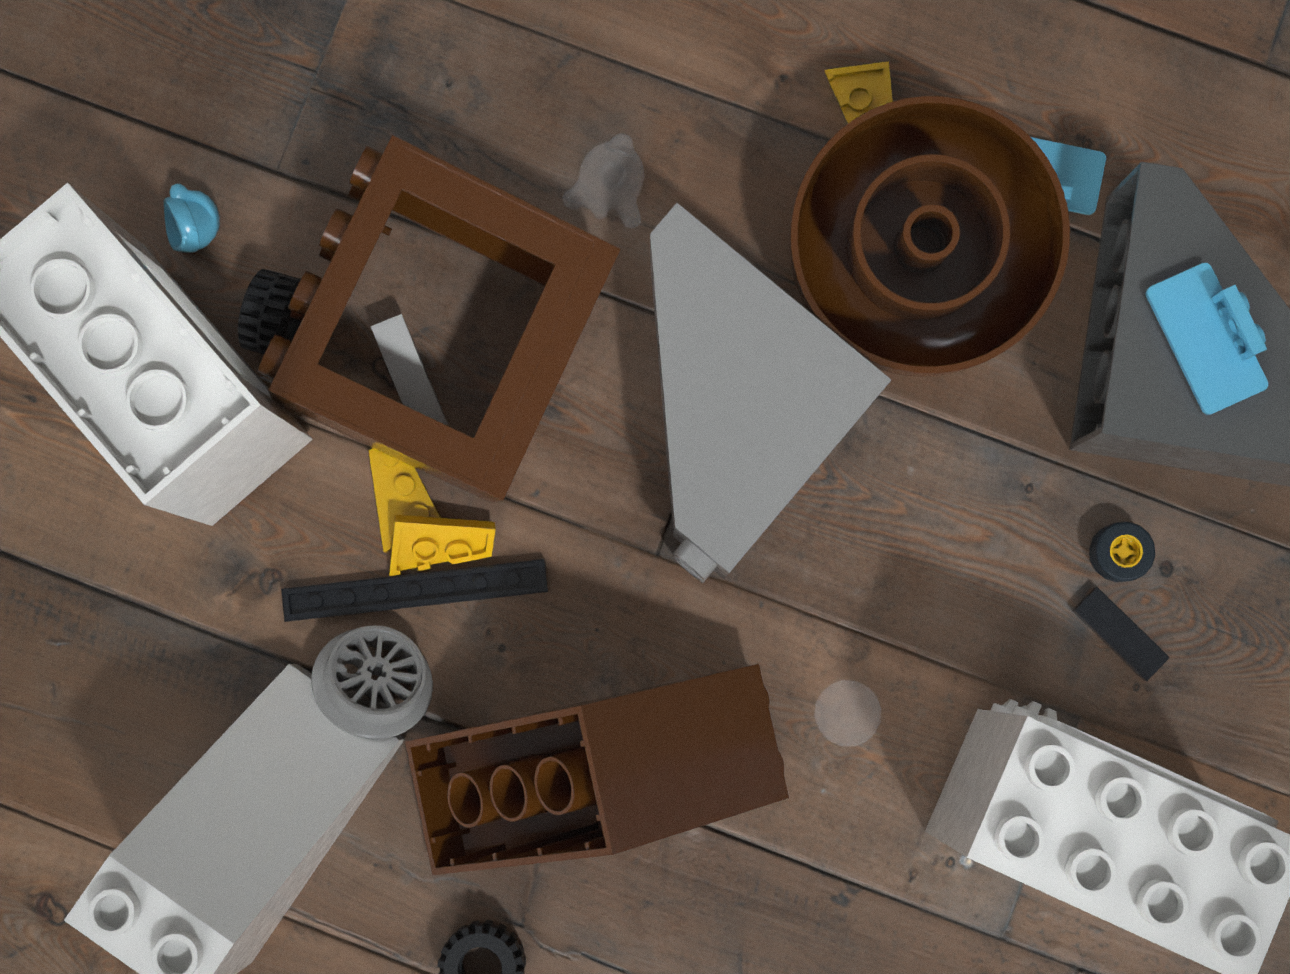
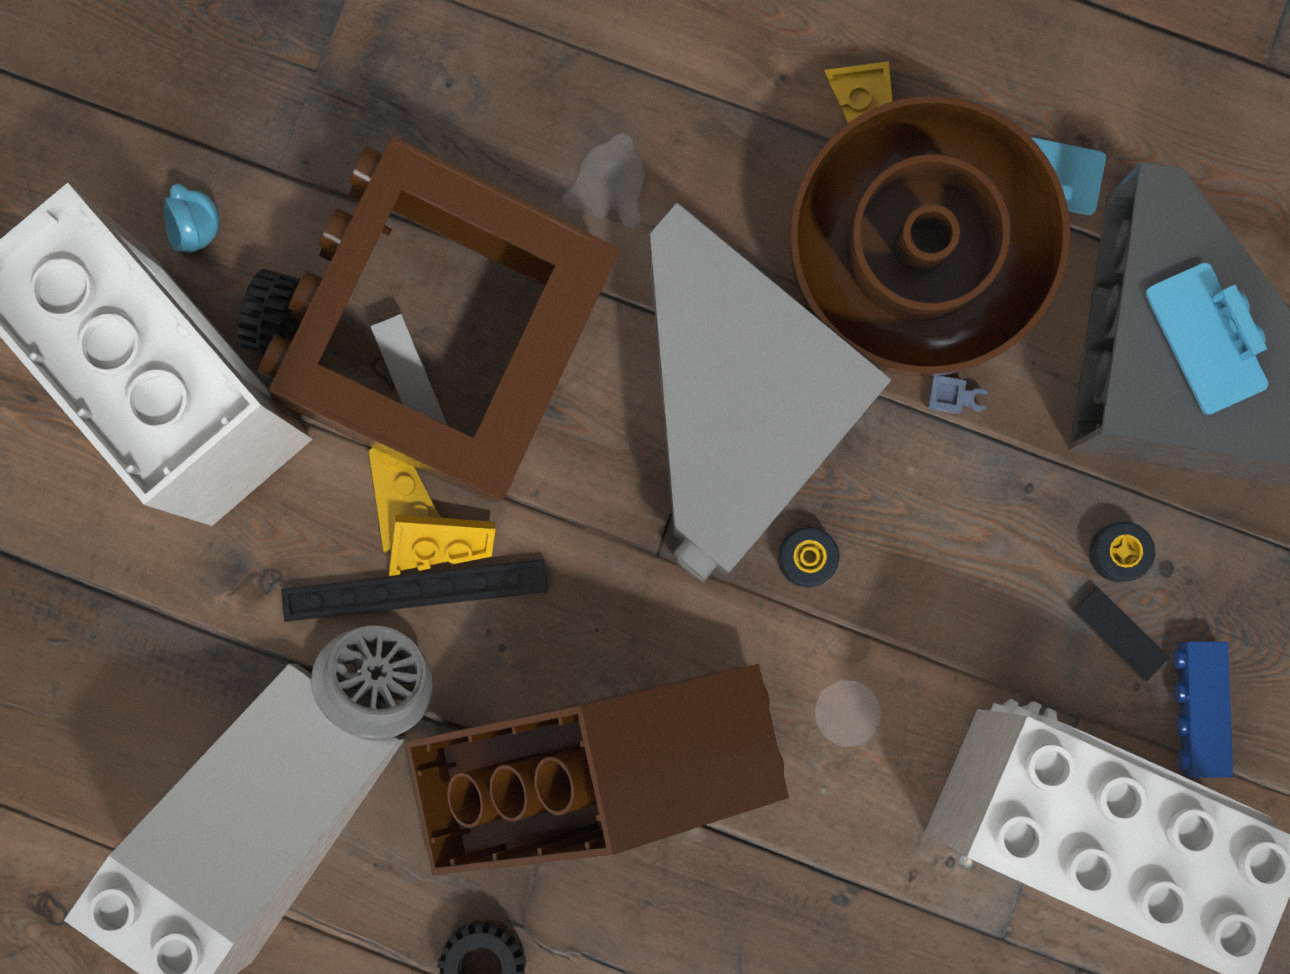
(798, 559): none -> black wheel
(950, 395): none -> sand blue plate
(1204, 709): none -> blue brick

